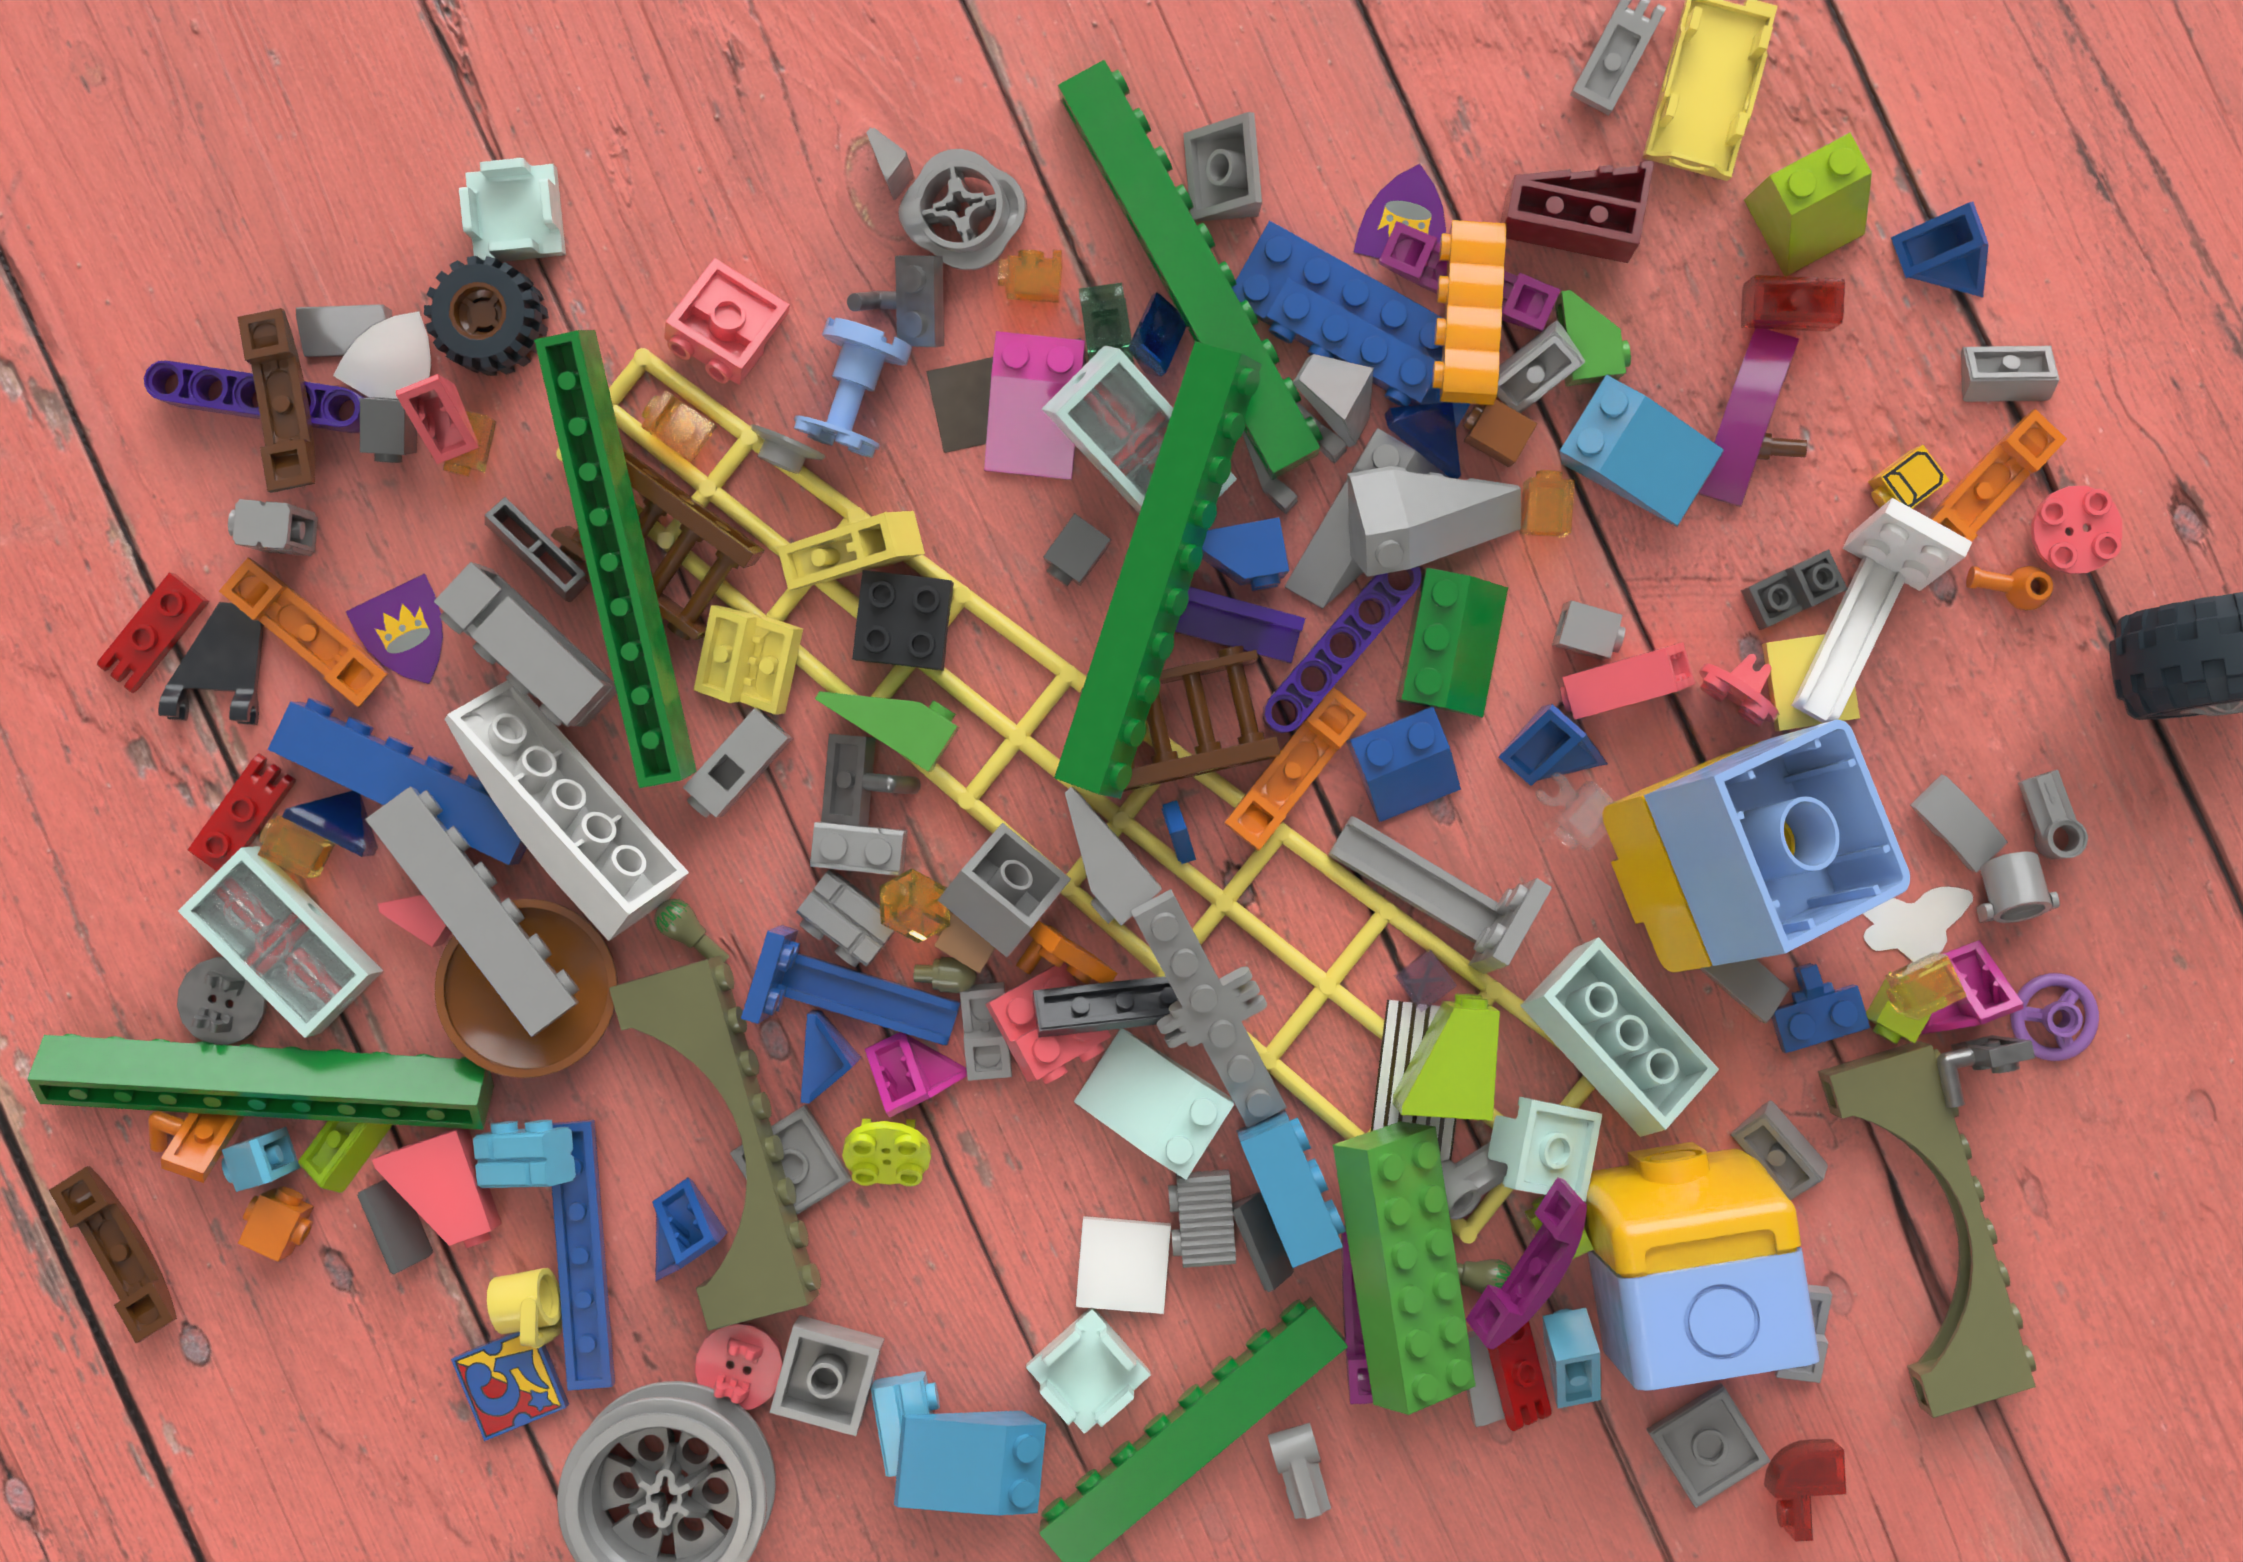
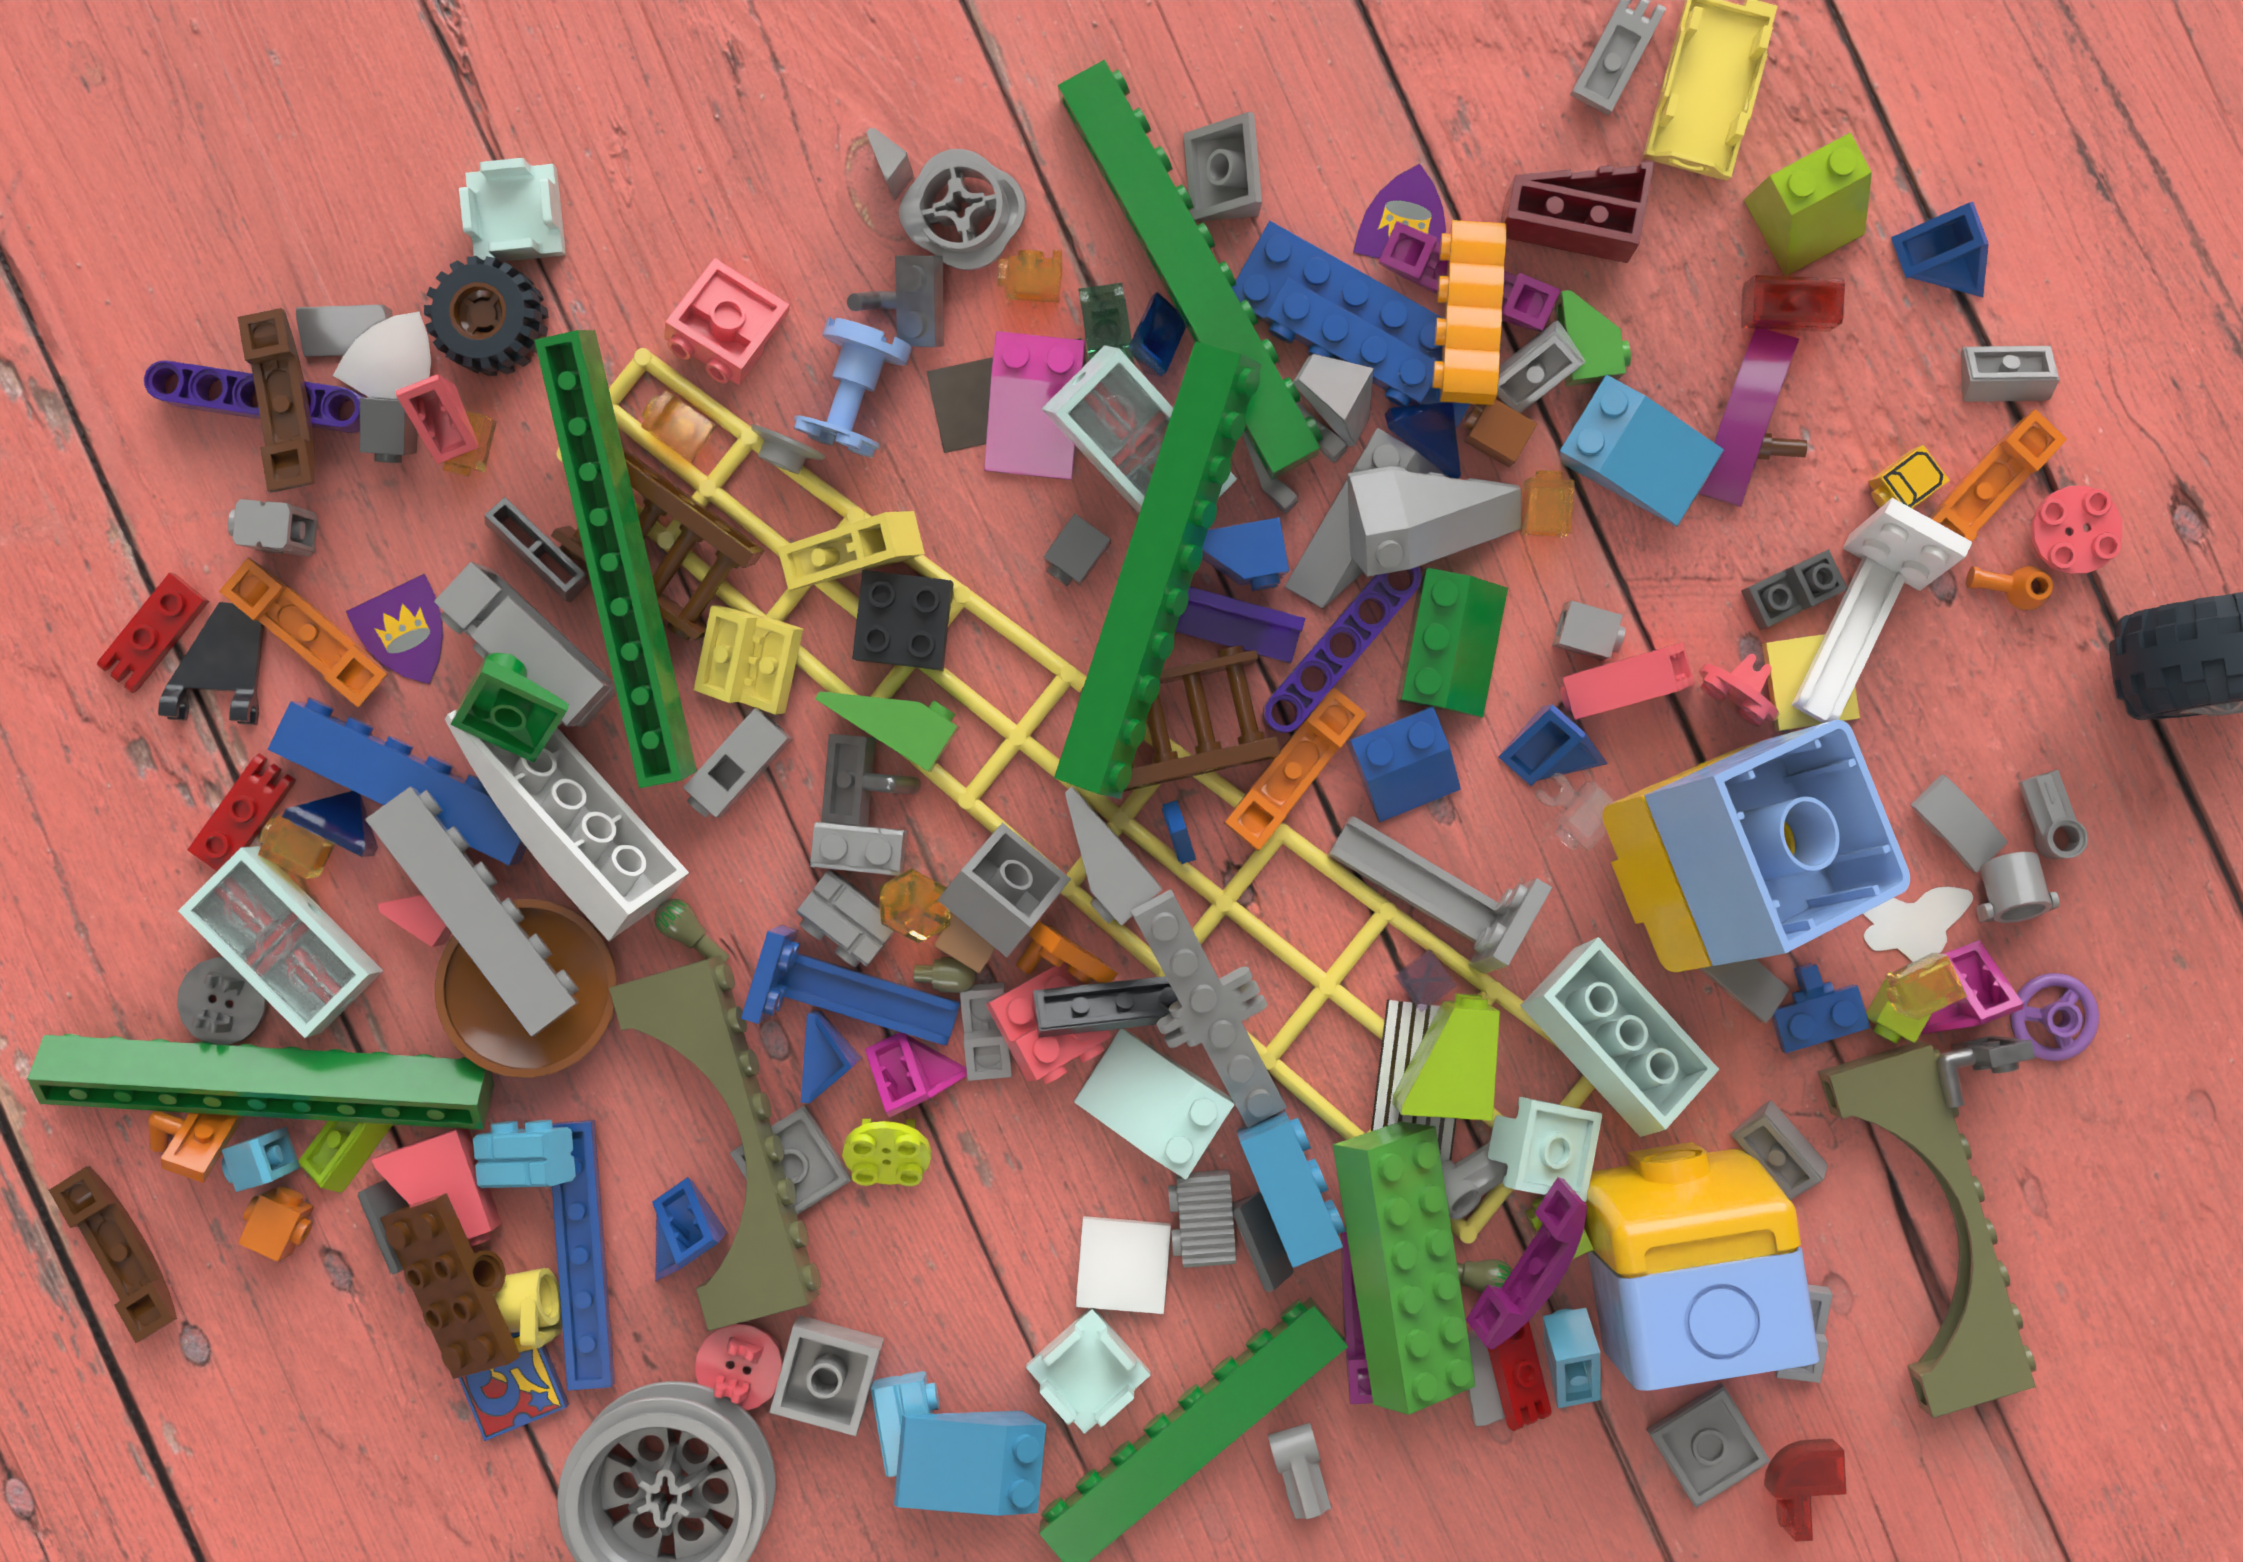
(452, 1285): none -> reddish brown plate
(509, 707): none -> green slope

